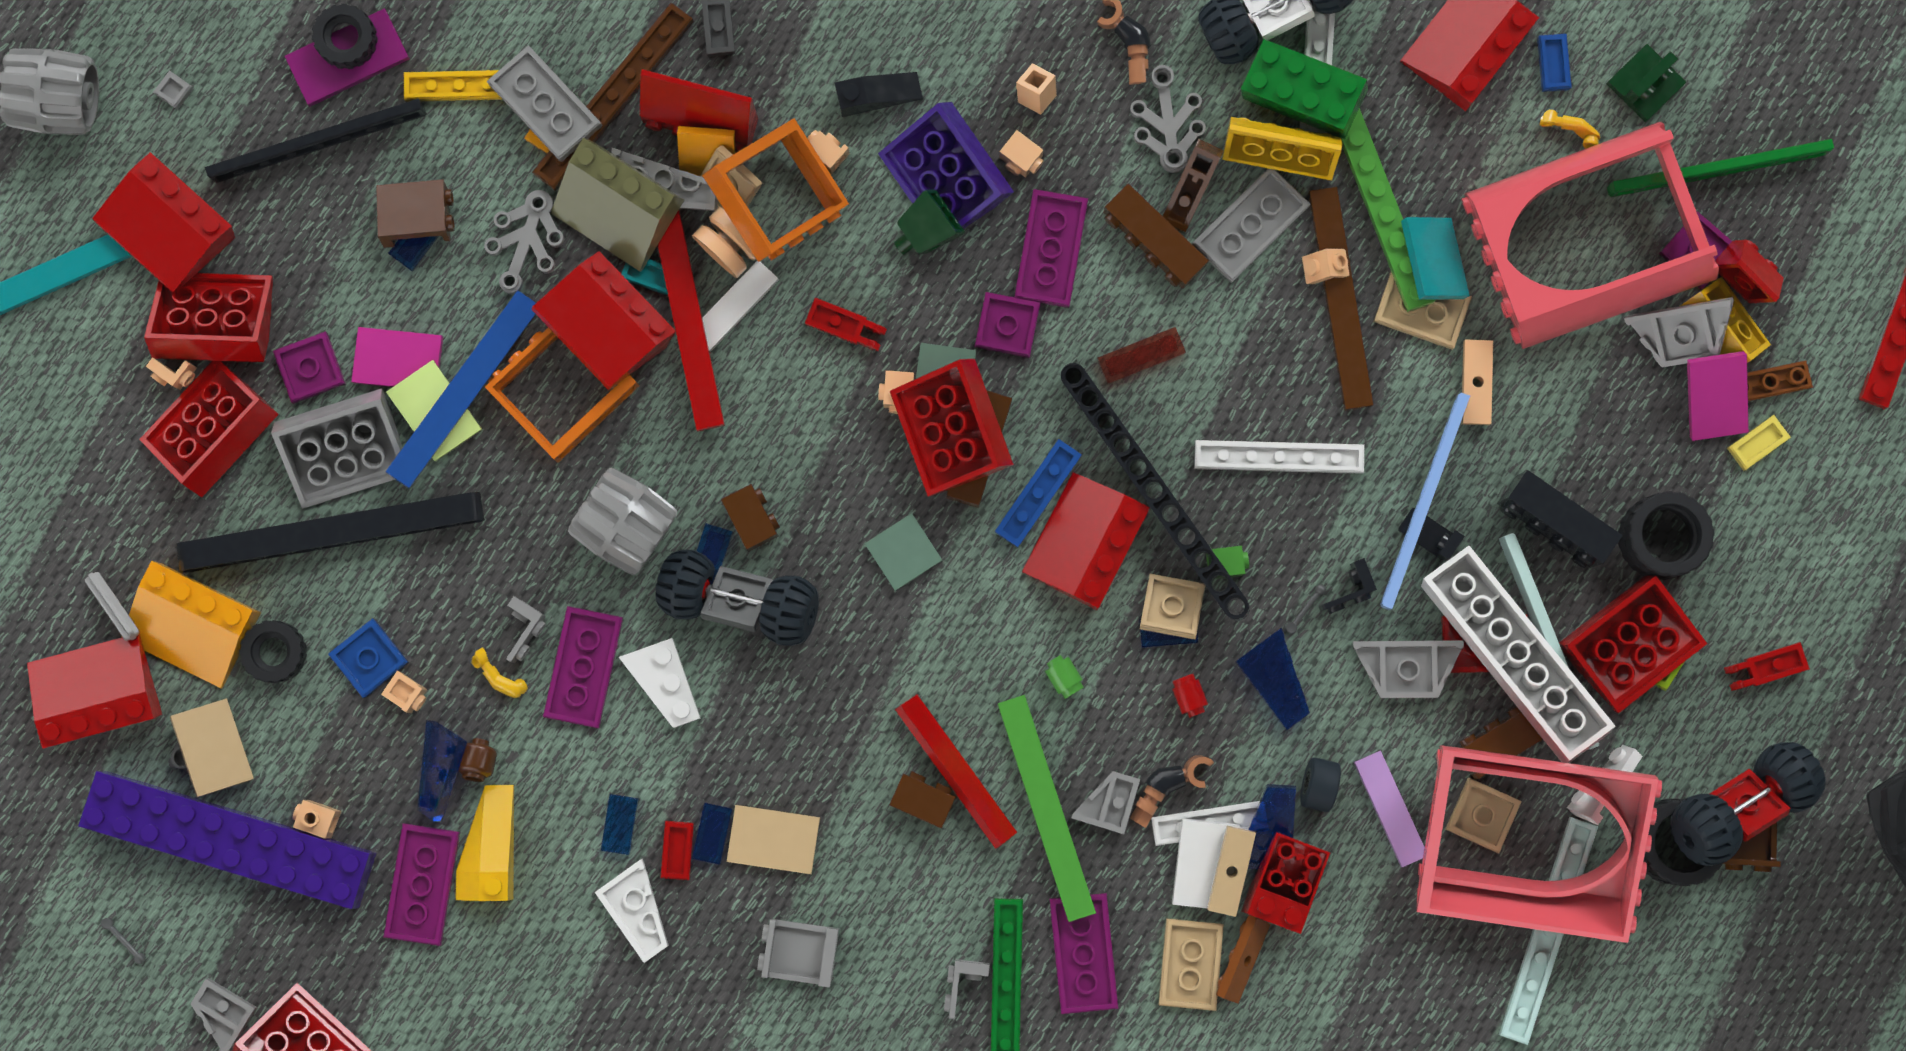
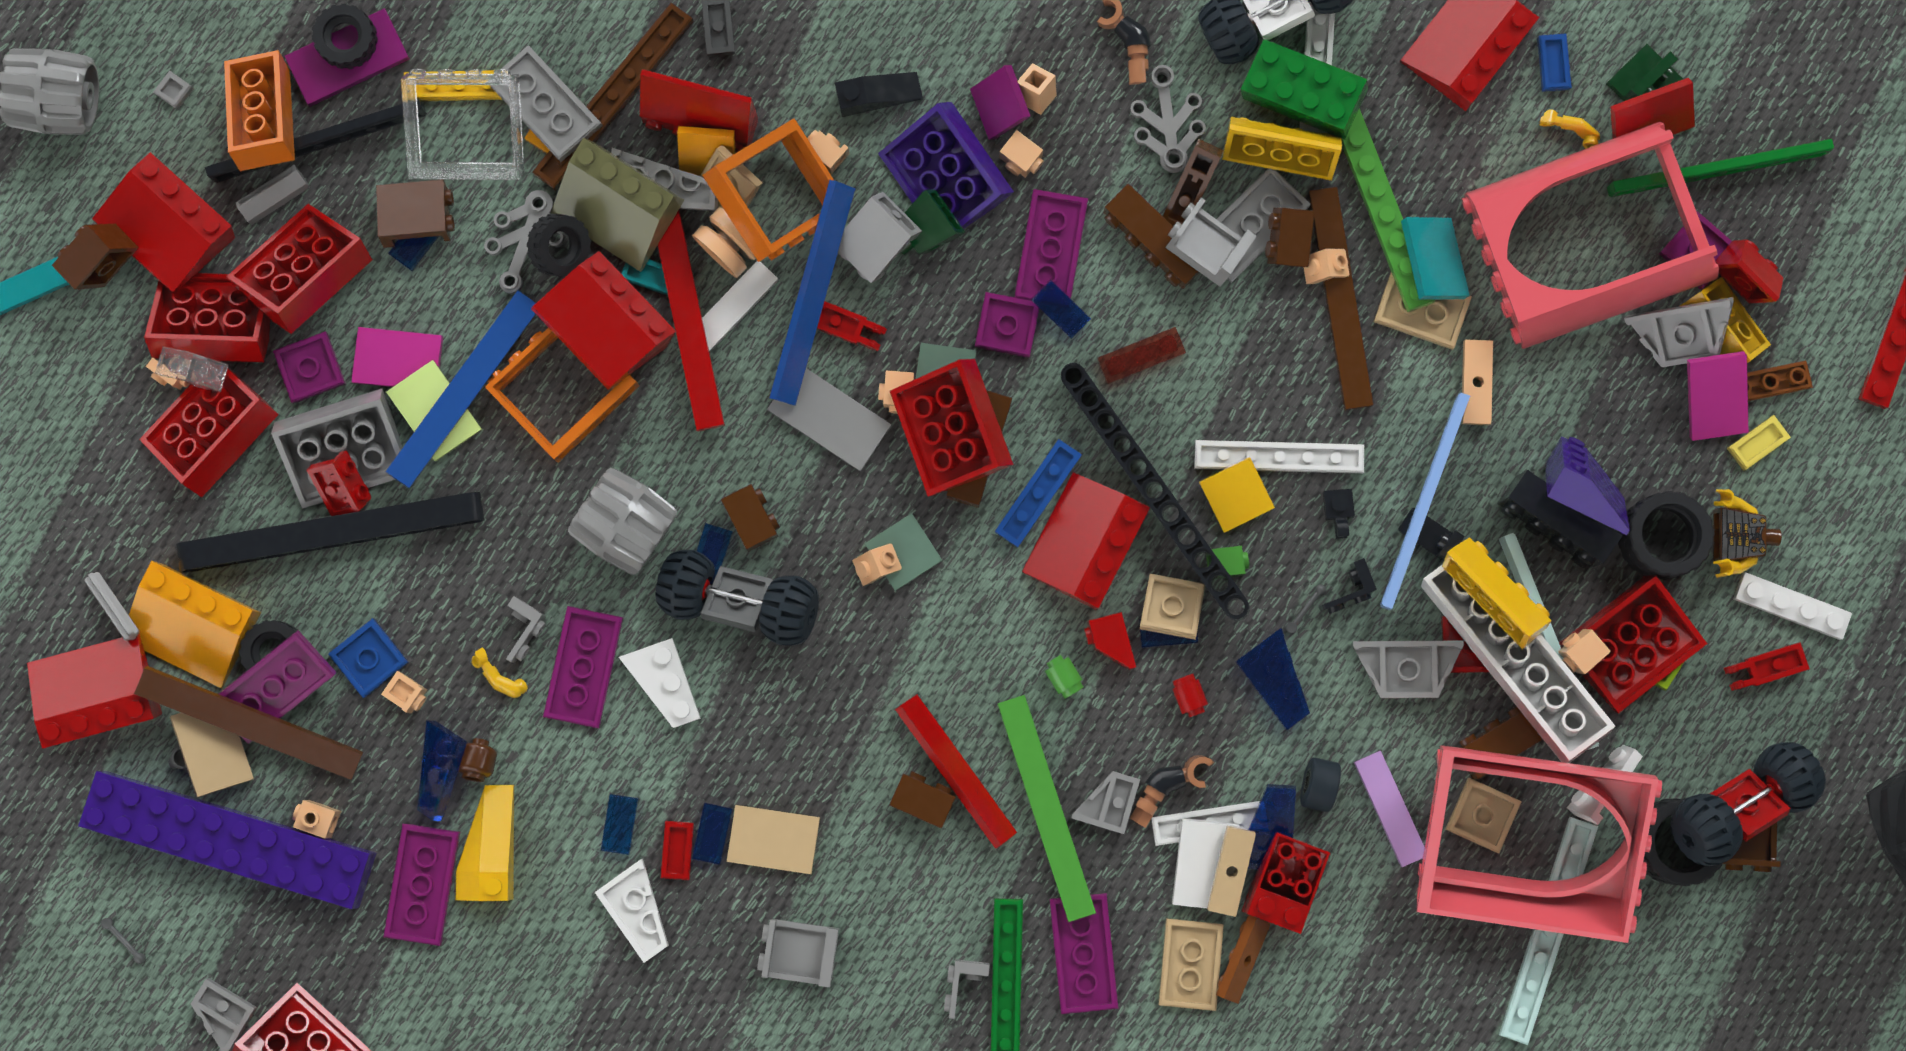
(94, 256): none -> reddish brown brick
(191, 368): none -> clear slope
(248, 722): none -> reddish brown tile
(259, 110): none -> orange brick
(272, 195): none -> light grey piece
(281, 678): none -> magenta tile
(300, 267): none -> red slope
(339, 484): none -> red bracket
(460, 170): none -> clear window
(539, 244): none -> black tyre
(812, 292): none -> blue tile
(833, 421): none -> light grey tile
(876, 236): none -> light grey panel
(876, 564): none -> light nougat bracket
(1000, 102): none -> magenta tile
(1060, 308): none -> clear blue tile
(1111, 639): none -> red slope
(1208, 243): none -> light grey panel
(1236, 494): none -> yellow tile
(1289, 237): none -> reddish brown brick
(1339, 507): none -> black plate
(1496, 592): none -> yellow slope
(1582, 484): none -> dark purple slope
(1583, 651): none -> light nougat brick
(1668, 105): none -> red tile
(1739, 534): none -> torso
(1792, 606): none -> white plate

